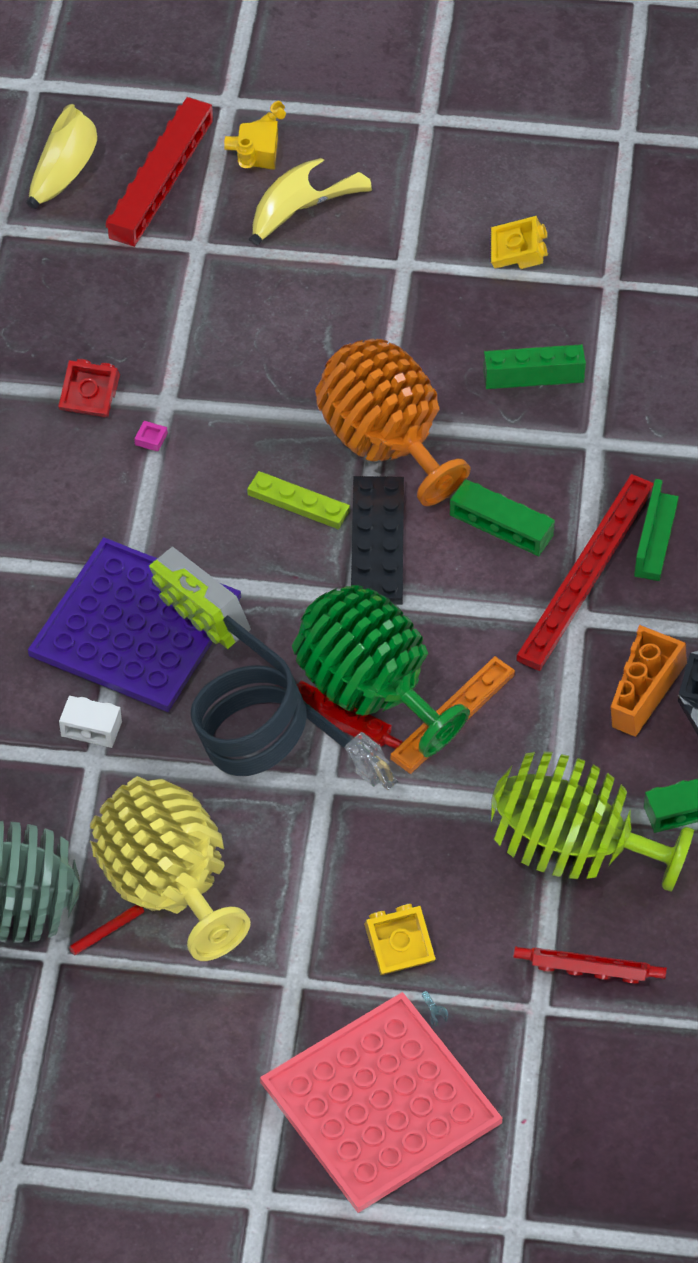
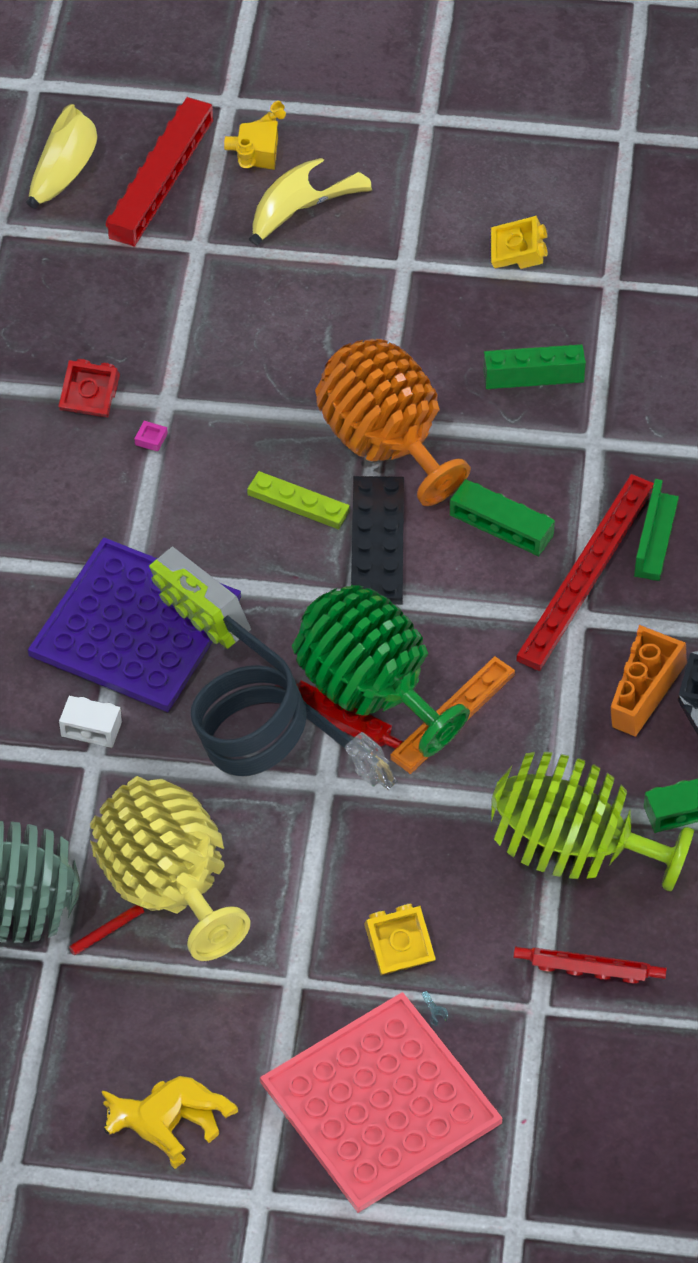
(162, 1110): none -> yellow animal

